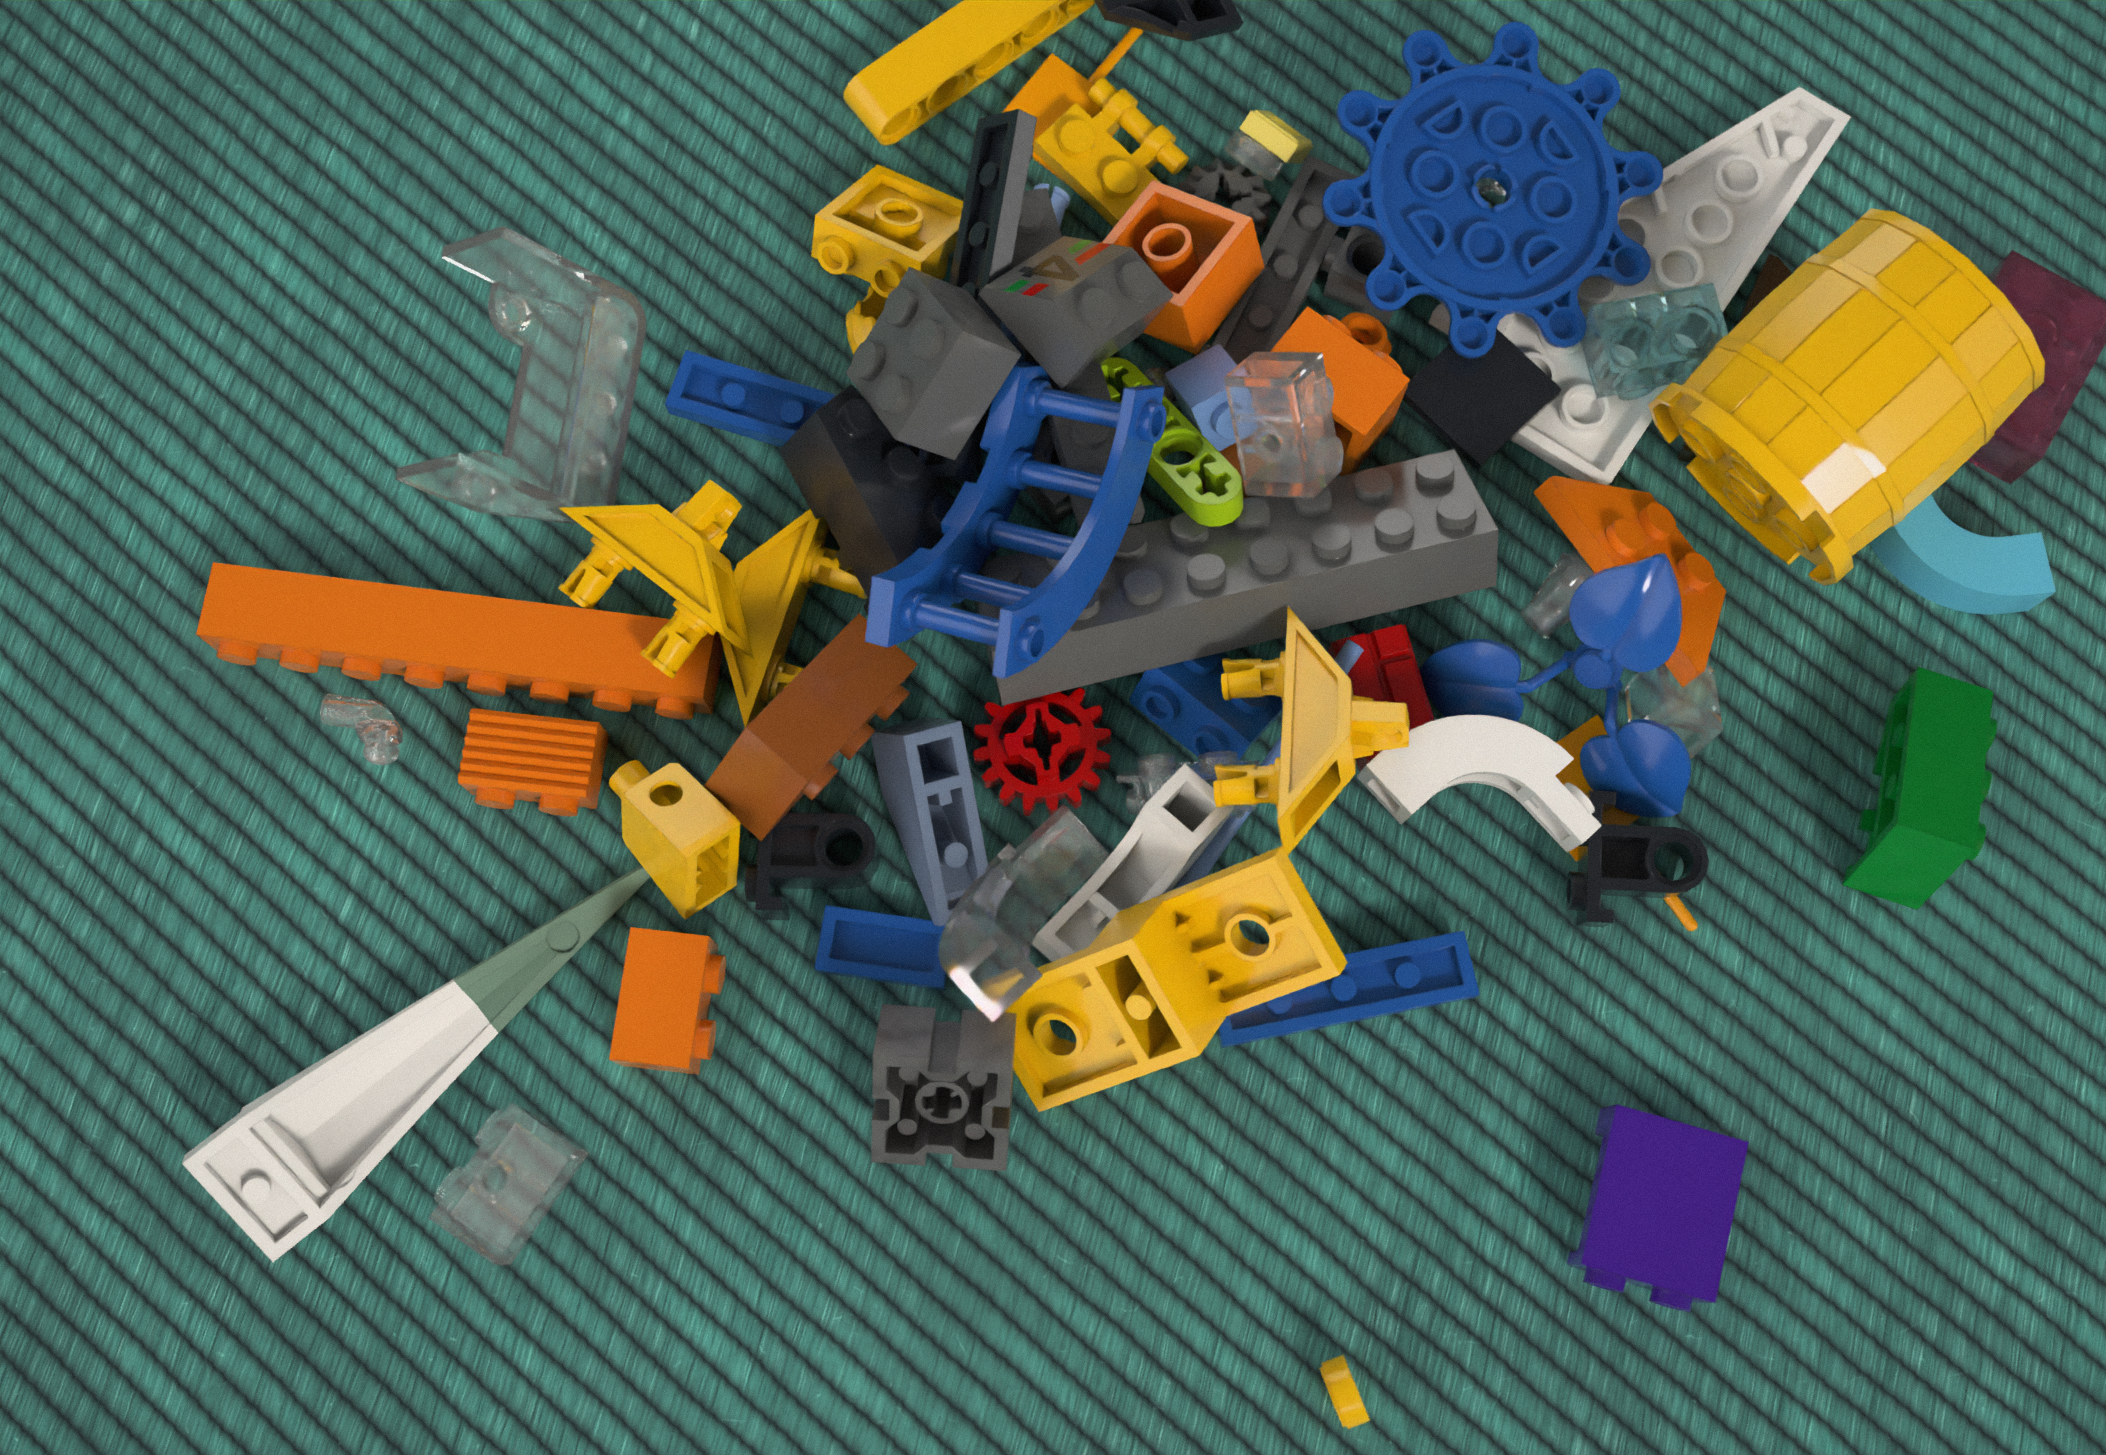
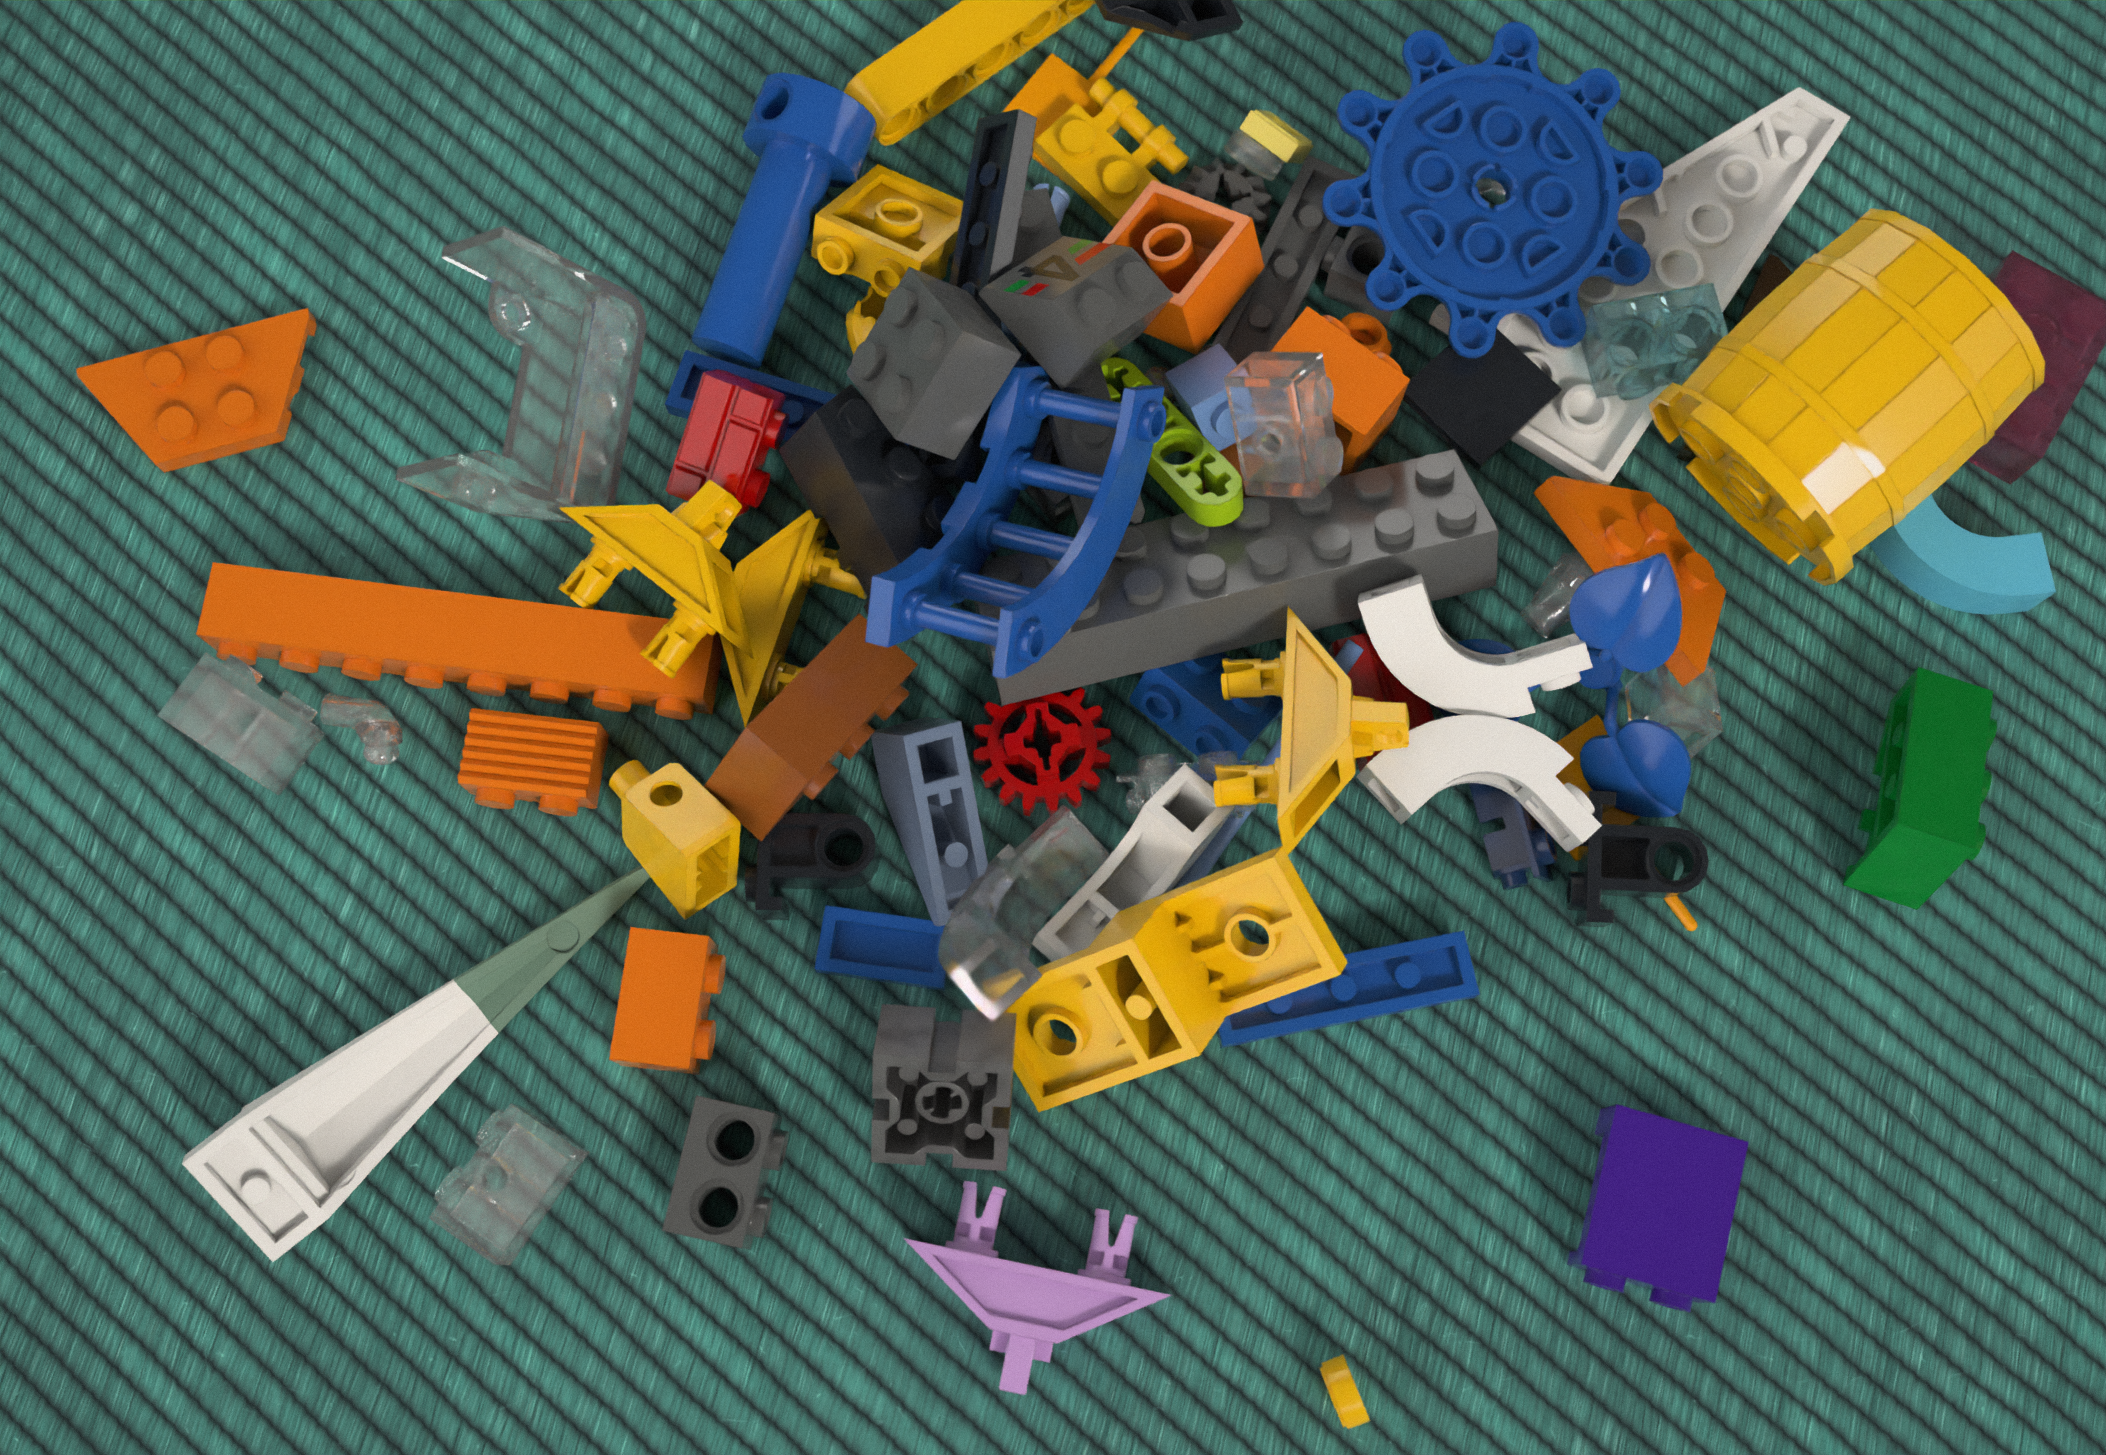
(207, 391): none -> orange wing
(242, 722): none -> clear brick
(706, 1169): none -> dark grey brick
(729, 438): none -> red brick
(805, 143): none -> blue piece
(1029, 1303): none -> lavender connector
(1453, 676): none -> white arch
(1519, 847): none -> dark blue hinge

